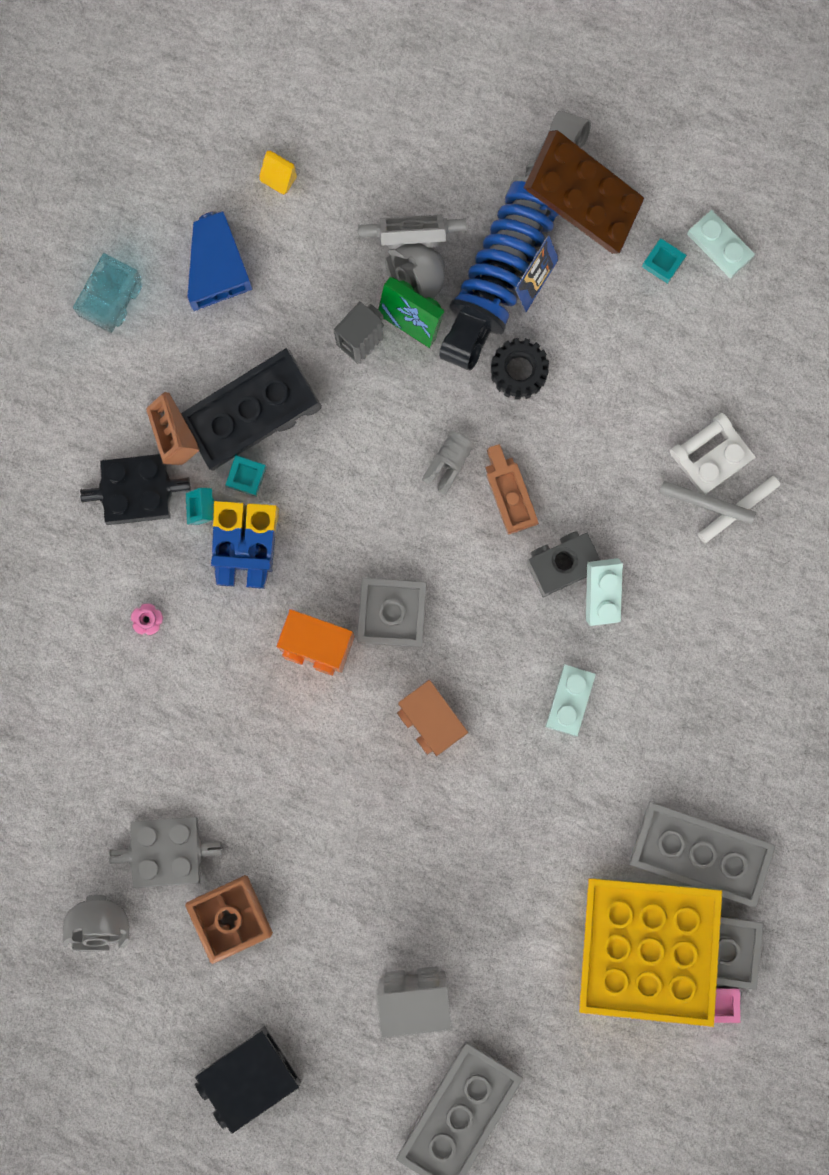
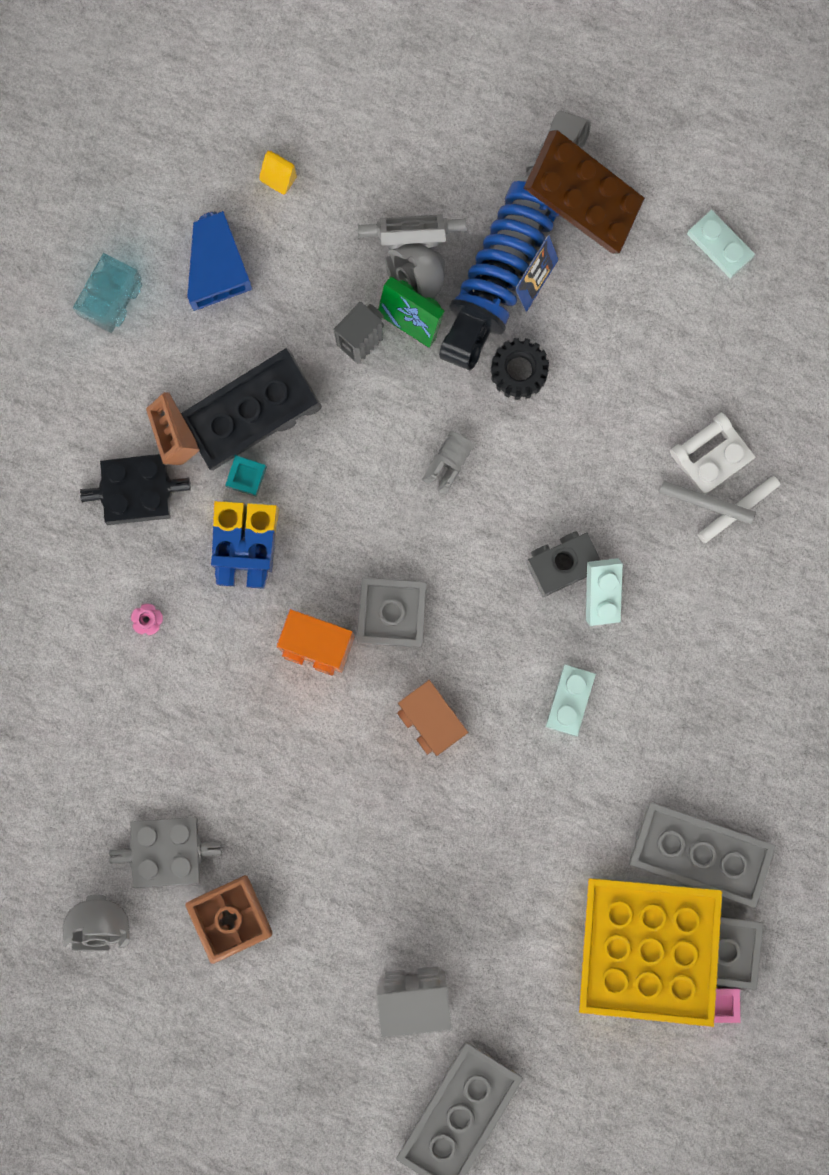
(199, 506): teal plate -> none
(247, 1081): black panel -> none
(509, 492): nougat hinge -> none
(664, 260): teal plate -> none

